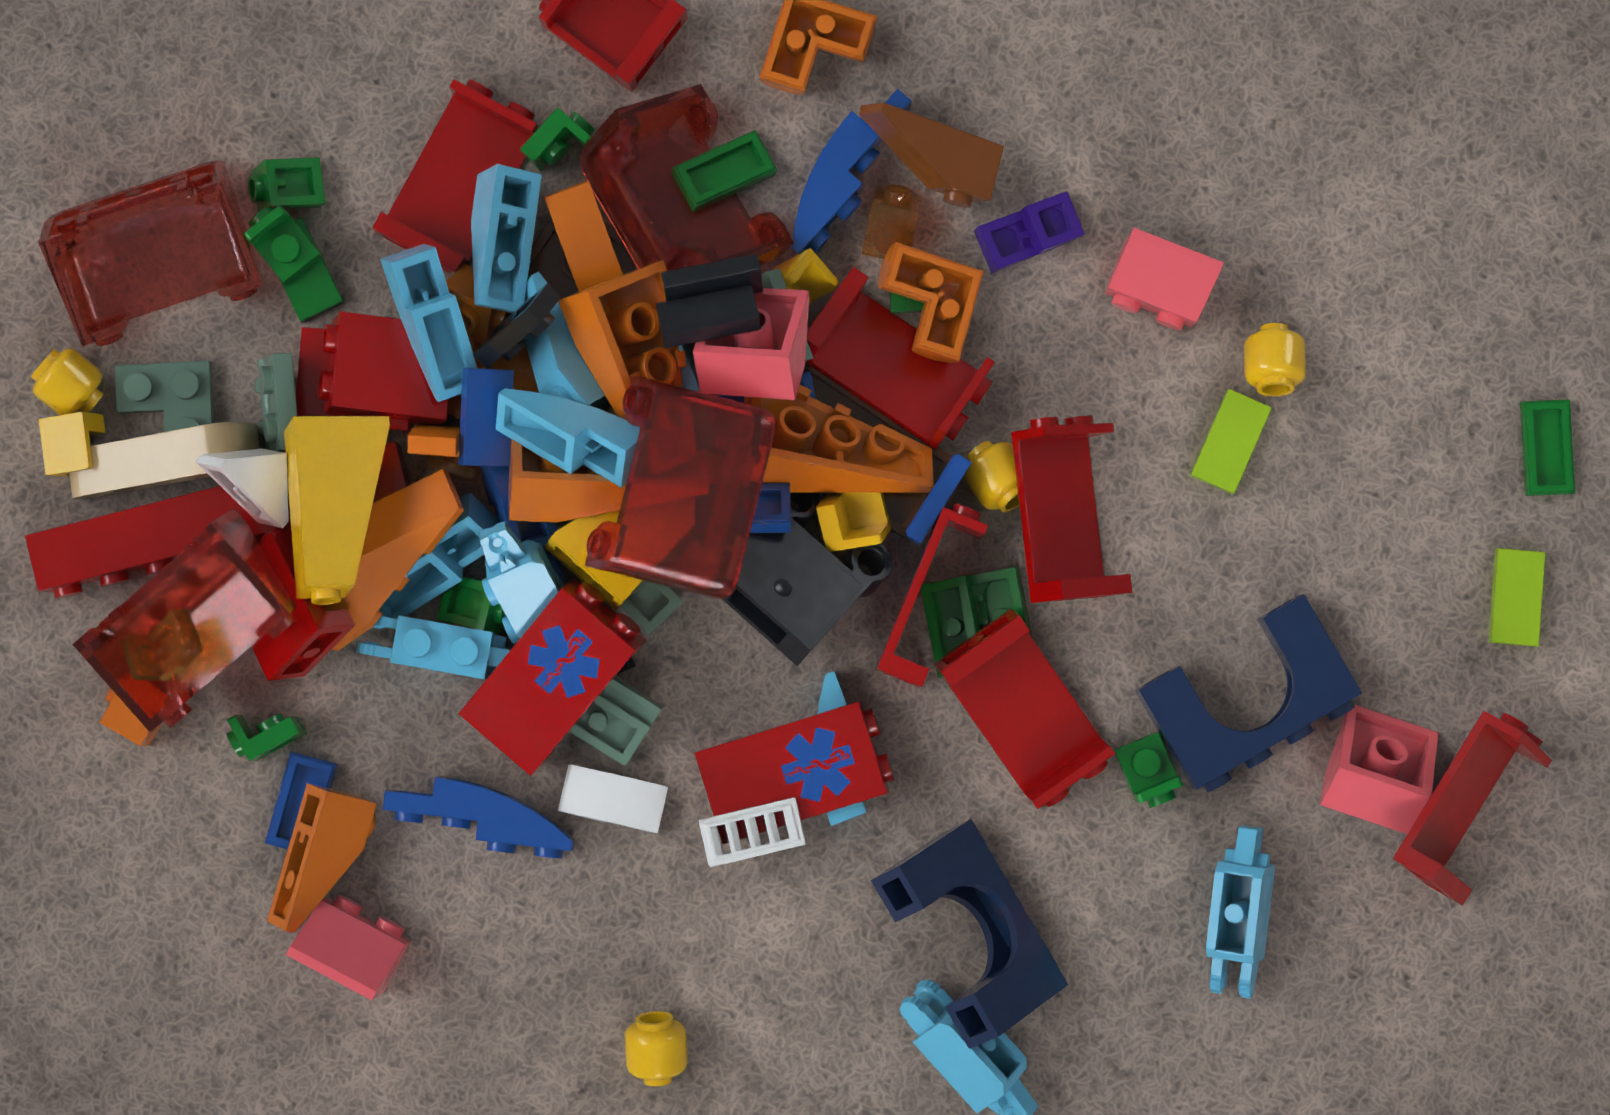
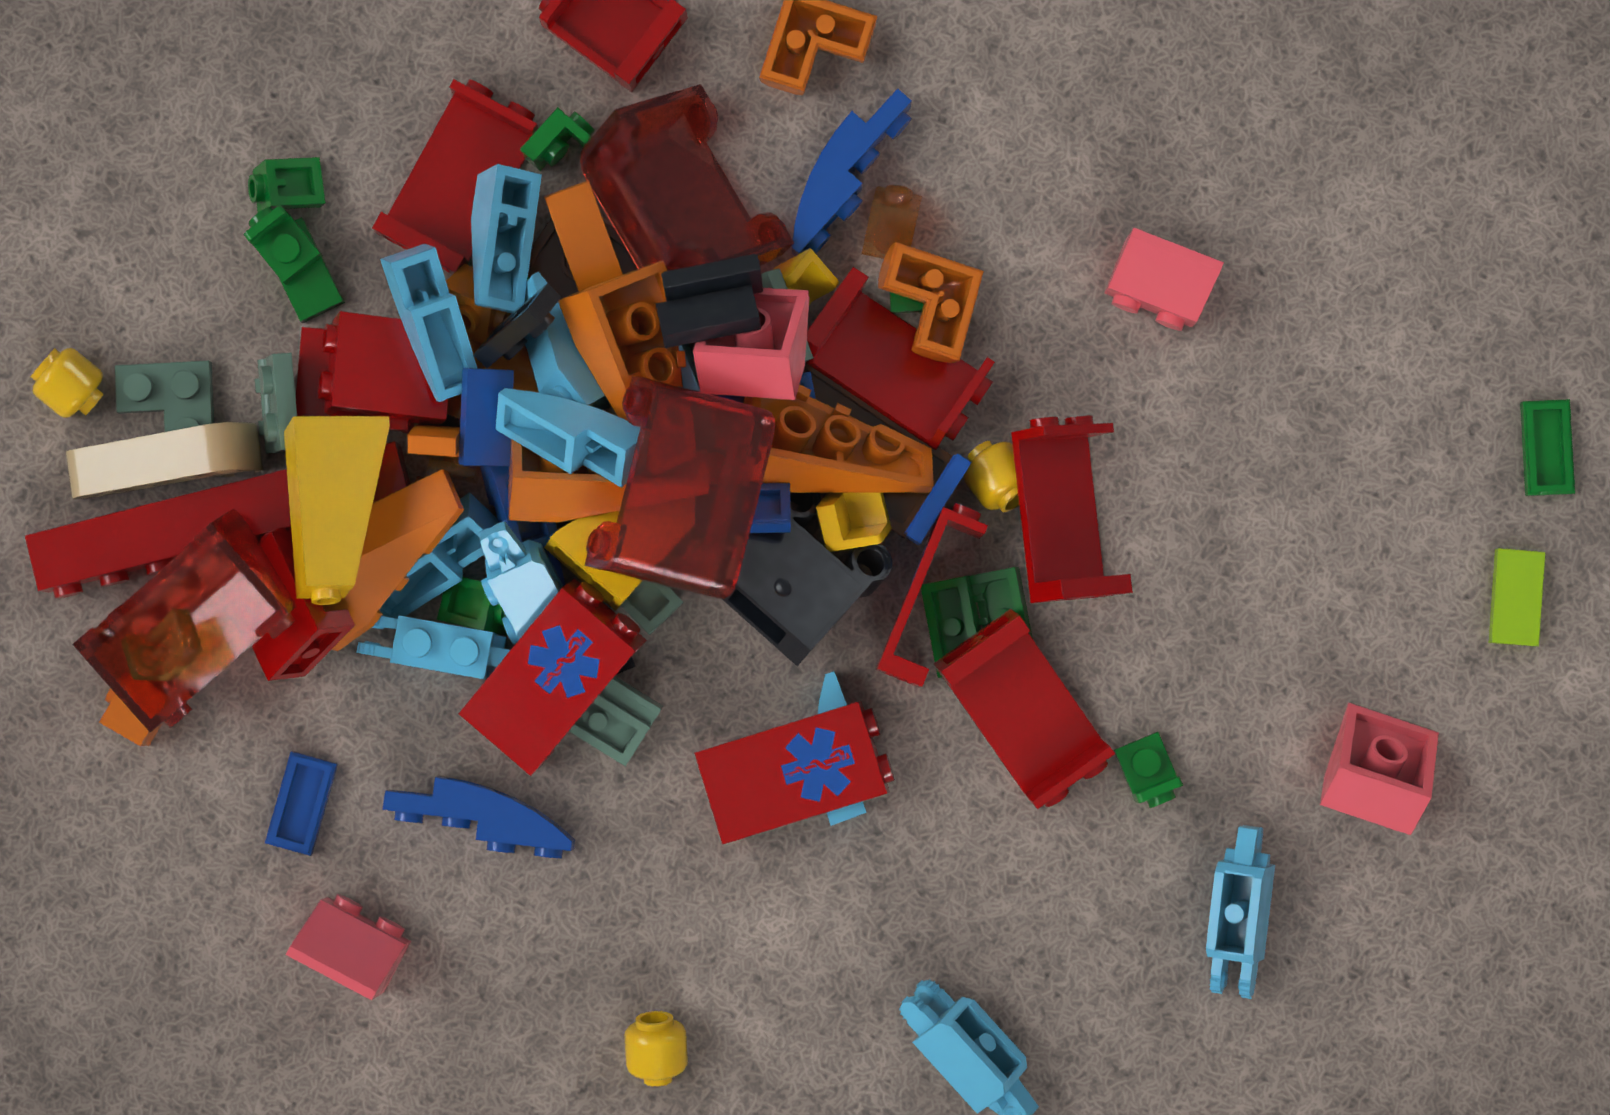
(67, 441): yellow panel -> none
(149, 250): clear red windscreen -> none
(254, 481): white slope -> none
(272, 735): green bracket -> none
(323, 845): orange slope -> none
(613, 798): white slope -> none
(712, 842): white slope -> none
(724, 171): green tile -> none
(937, 154): dark orange slope -> none
(1018, 966): dark blue arch -> none
(1029, 232): dark purple slope -> none
(1230, 441): lime tile -> none
(1274, 360): yellow head -> none
(1315, 688): dark blue arch -> none
(1460, 799): red panel -> none

